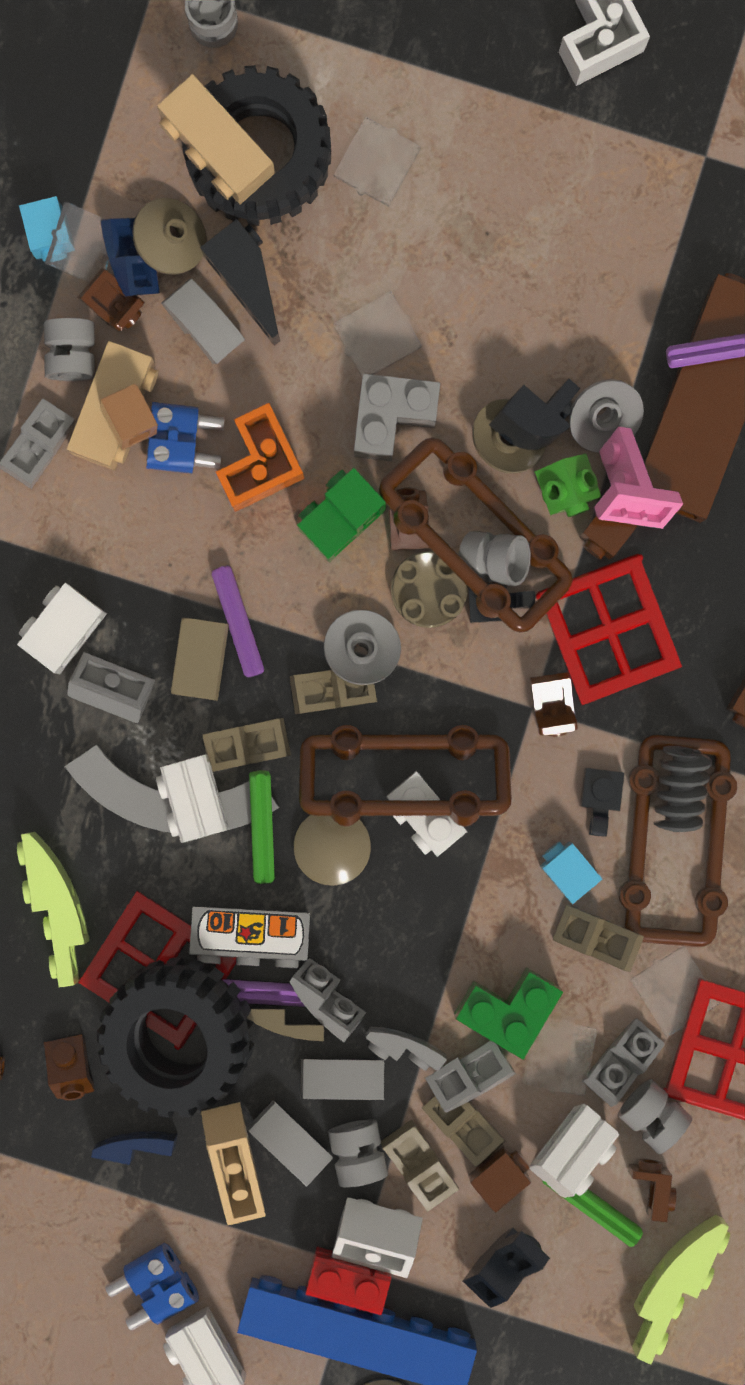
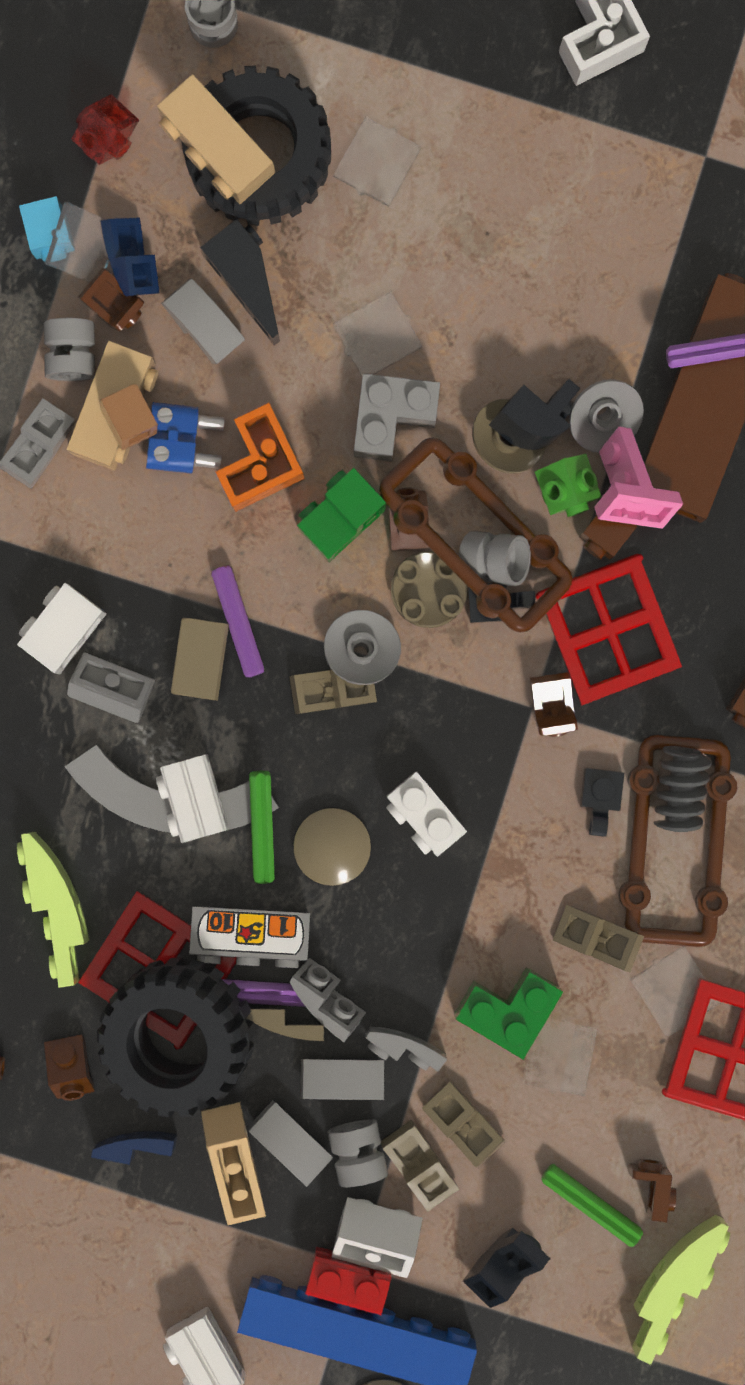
(105, 129): none -> clear red brick
(157, 244): dark tan dish -> none
(160, 1285): blue piece -> none
(247, 744): dark tan slope -> none
(460, 742): reddish brown bar -> none
(470, 1076): light grey slope -> none
(500, 1178): reddish brown brick -> none
(569, 871): medium azure brick -> none
(575, 1151): white brick -> none
(623, 1062): light grey slope -> none
(658, 1119): light grey wheel -> none

